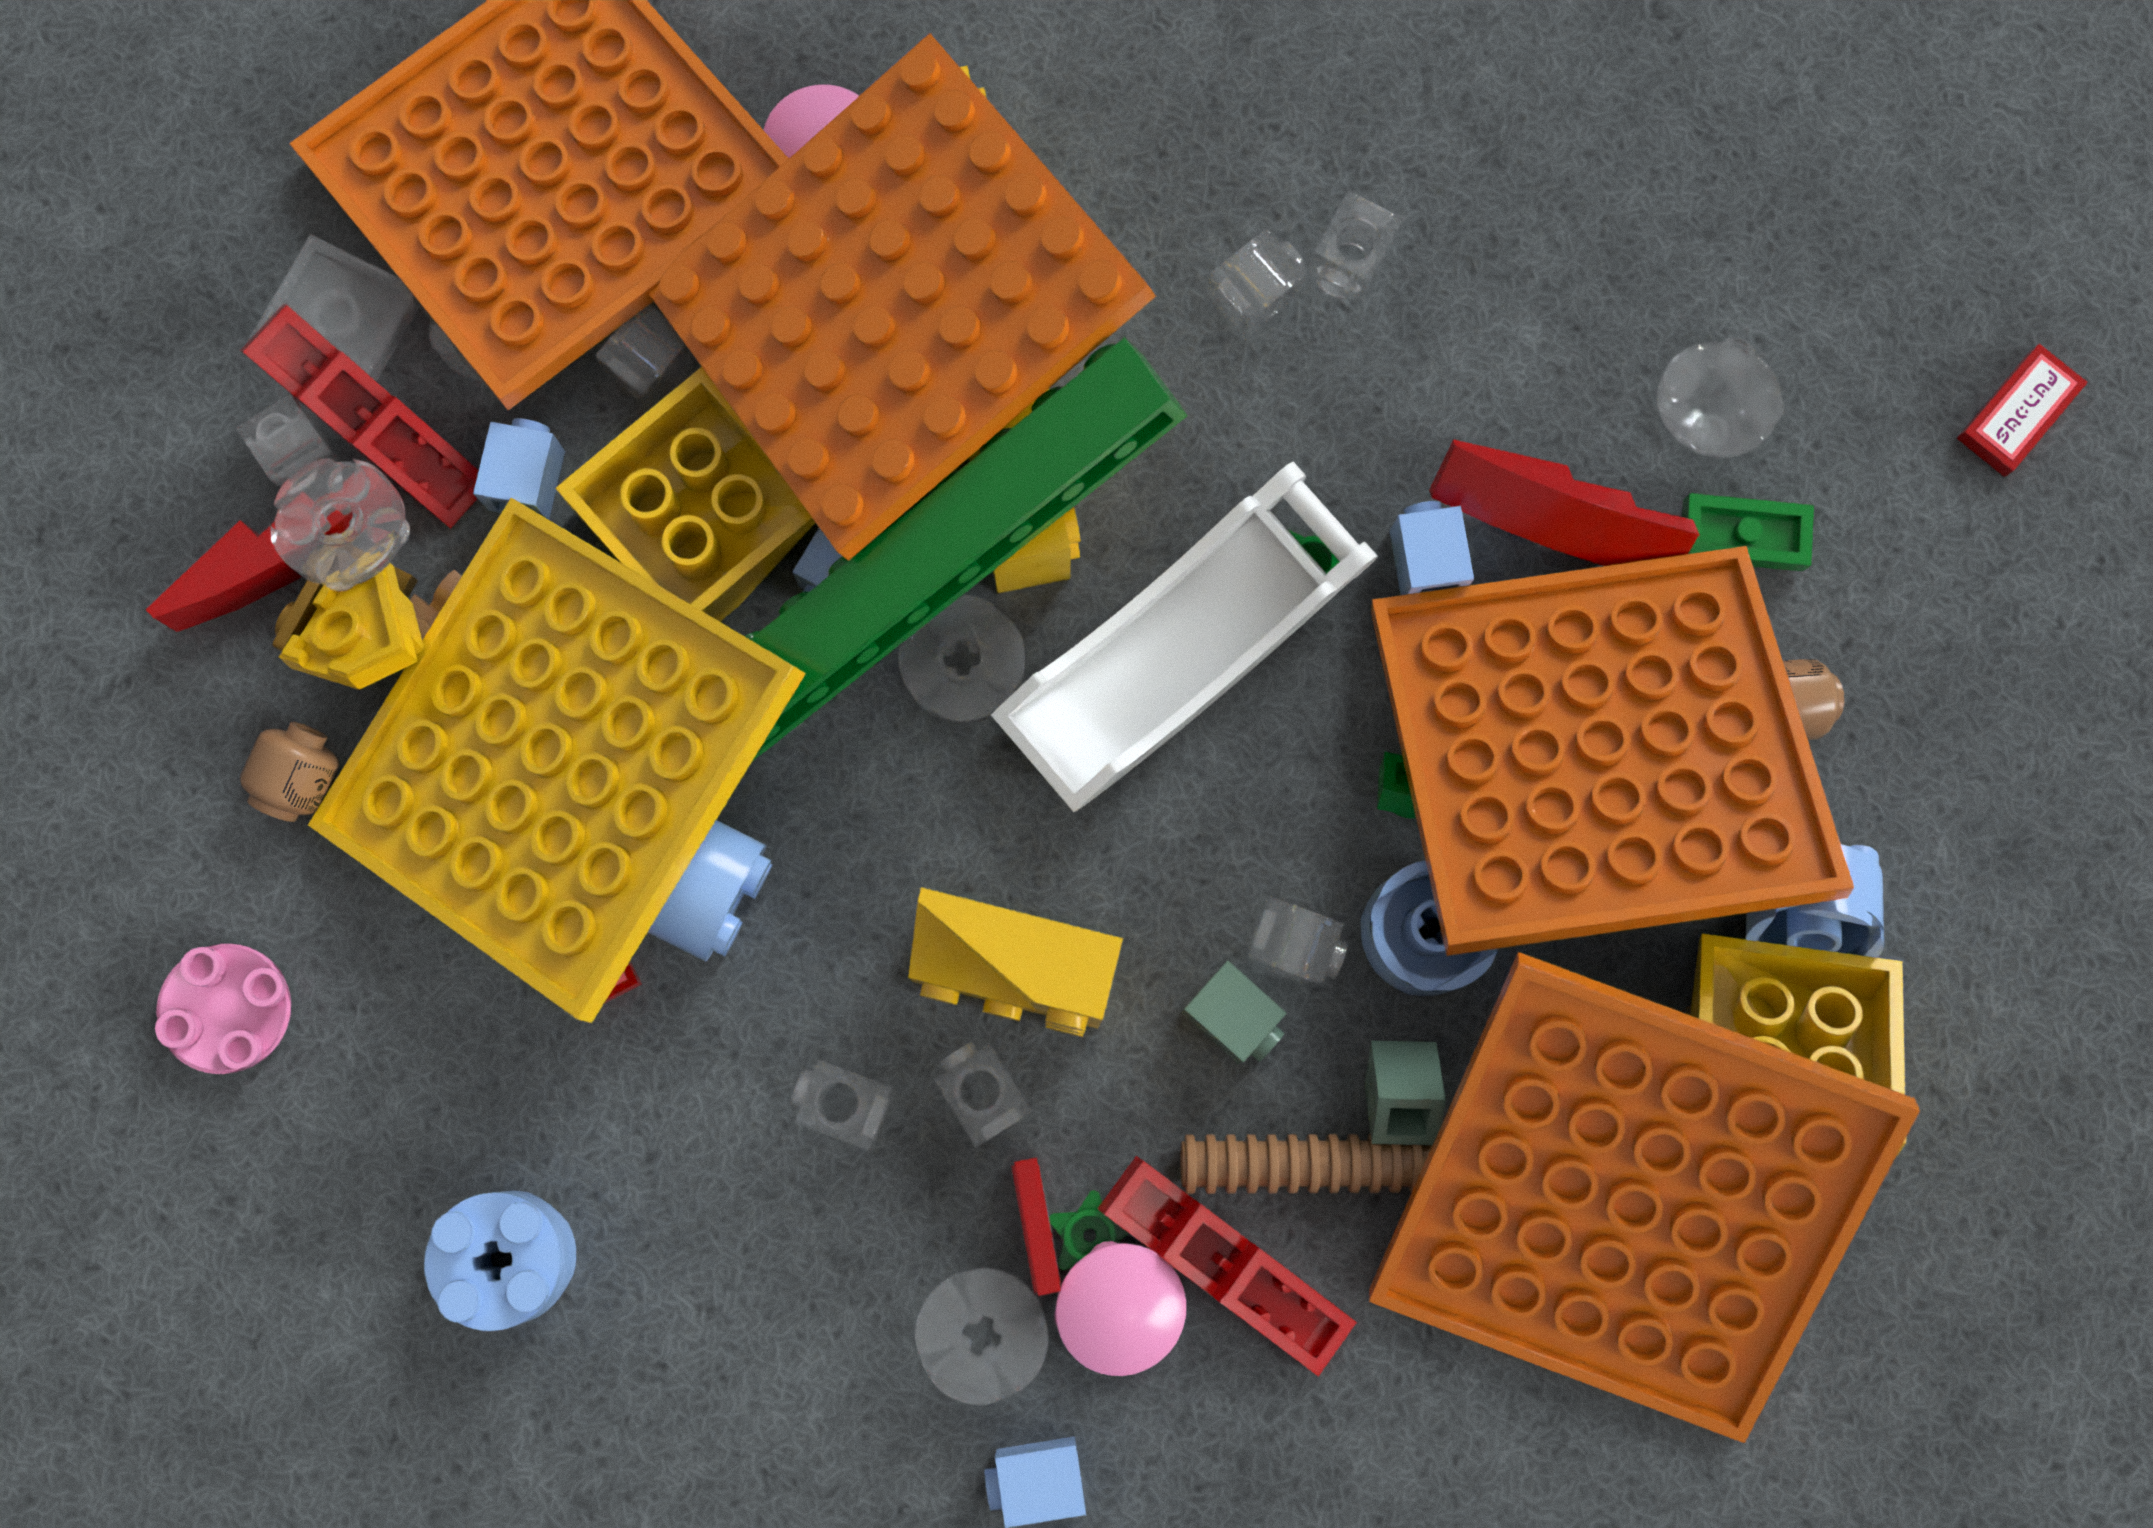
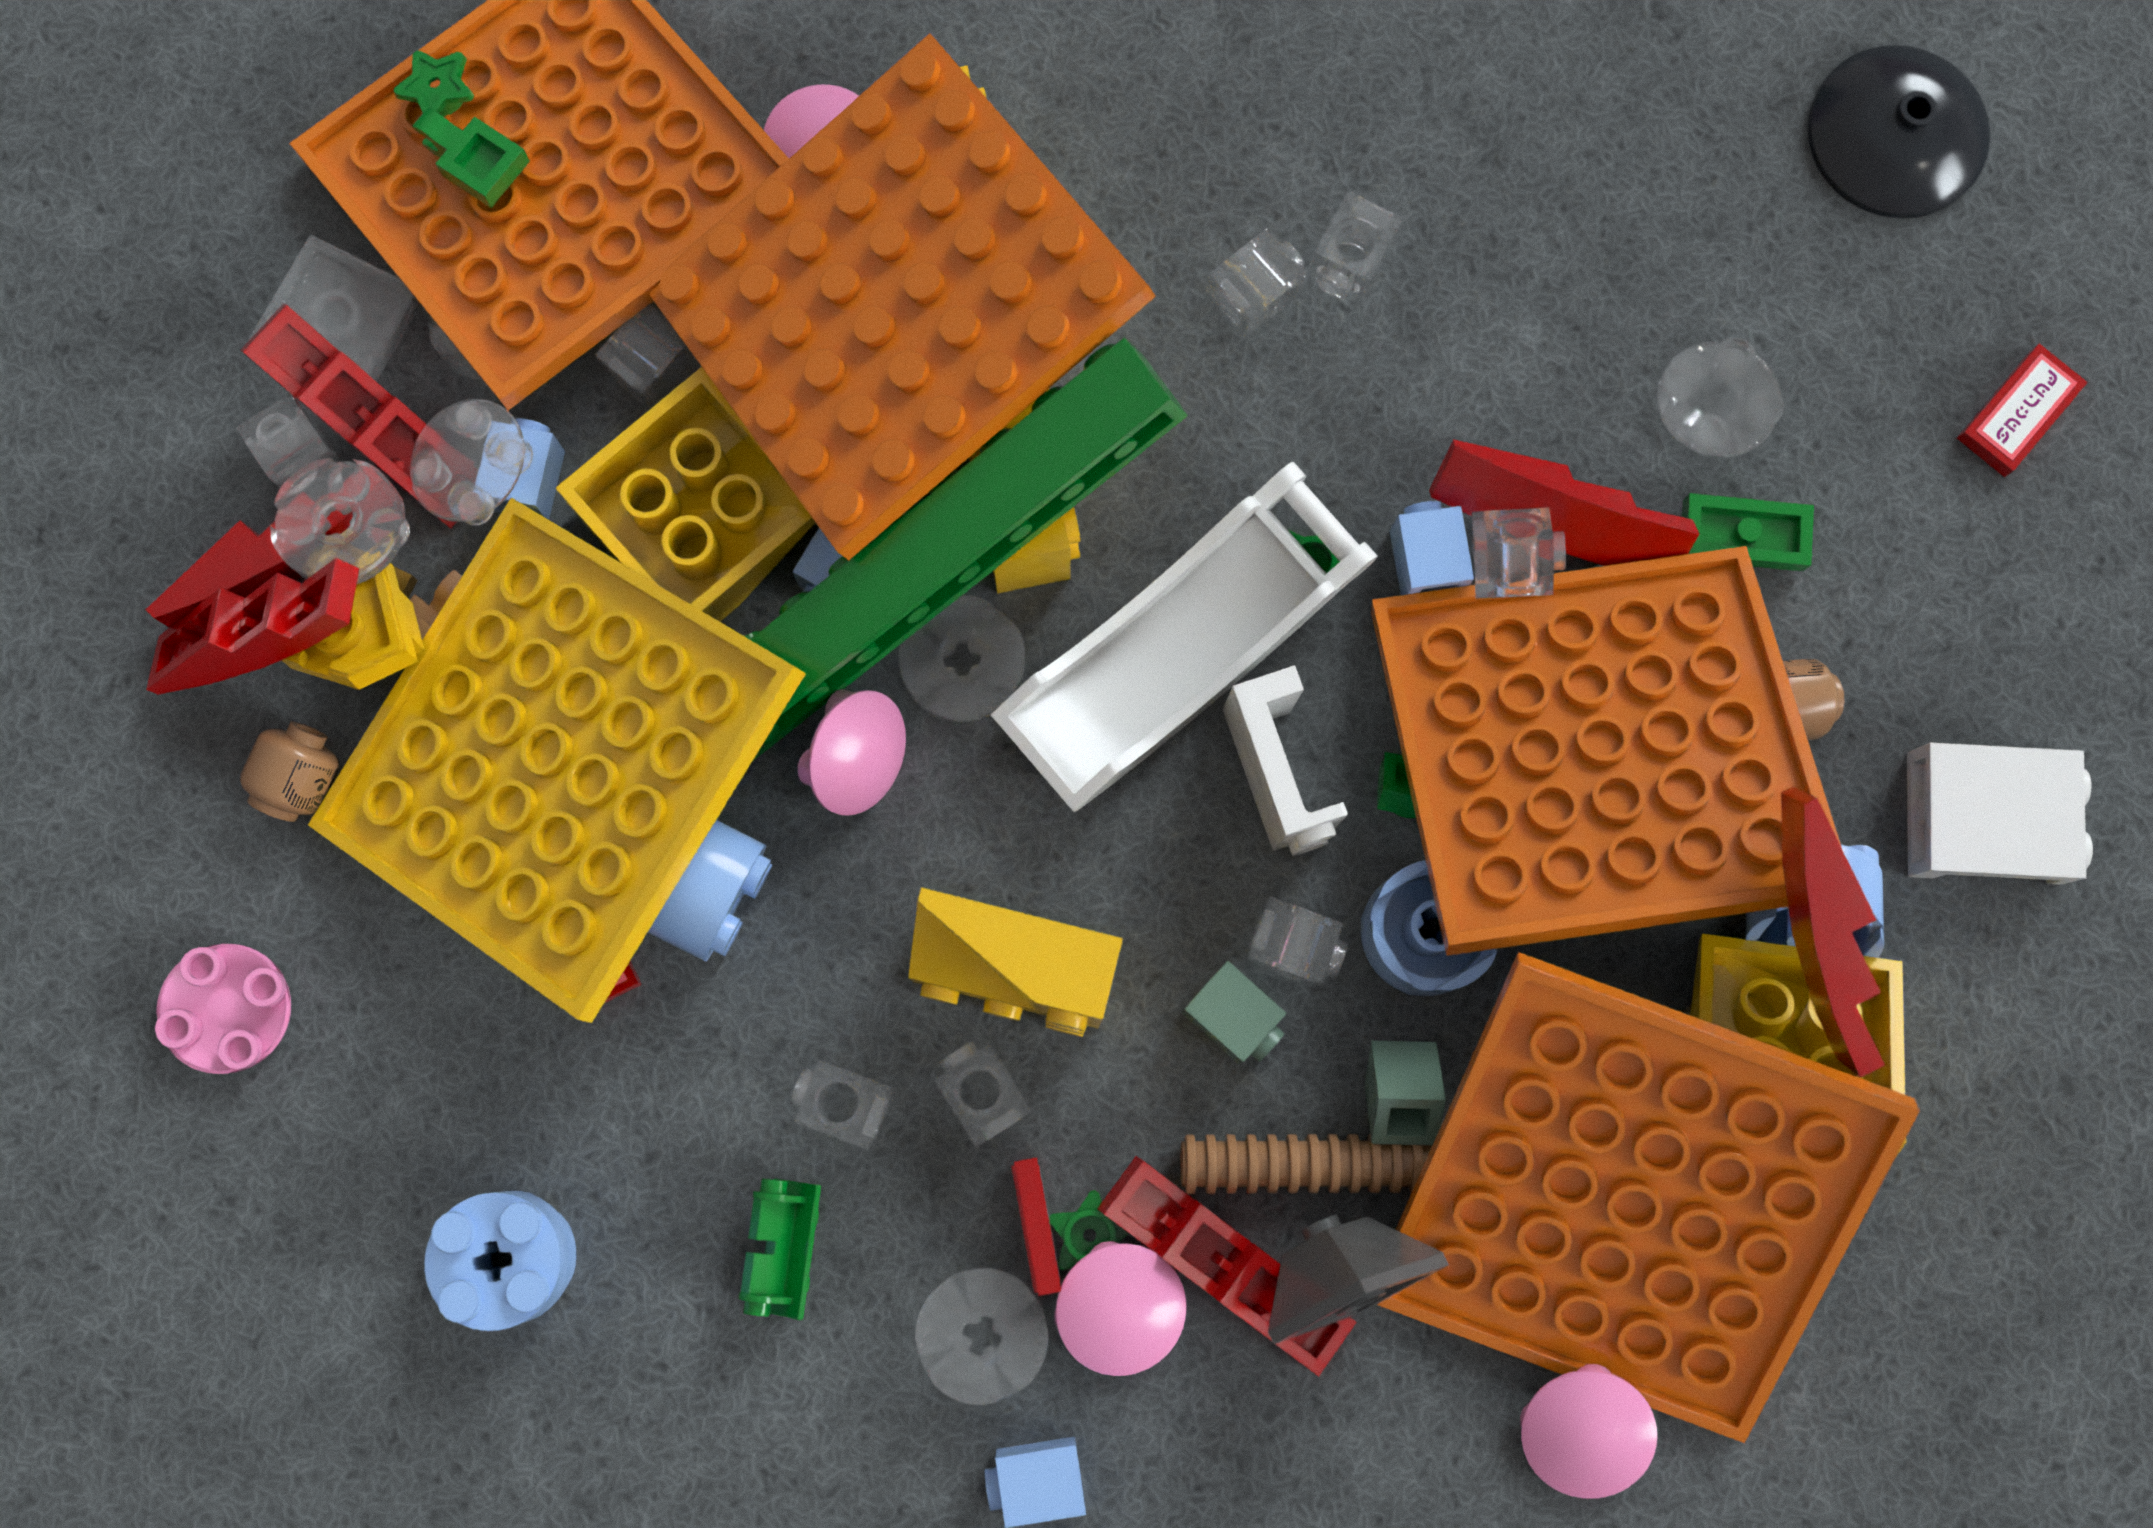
(242, 634): none -> red slope
(443, 98): none -> green plate
(468, 461): none -> clear dish
(474, 157): none -> green plate
(779, 1279): none -> green hinge
(854, 751): none -> bright pink dish
(1250, 720): none -> white panel
(1345, 1273): none -> dark grey slope
(1515, 553): none -> clear brick
(1588, 1433): none -> bright pink dish
(1823, 913): none -> red slope
(1882, 154): none -> black dish
(1997, 812): none -> white panel

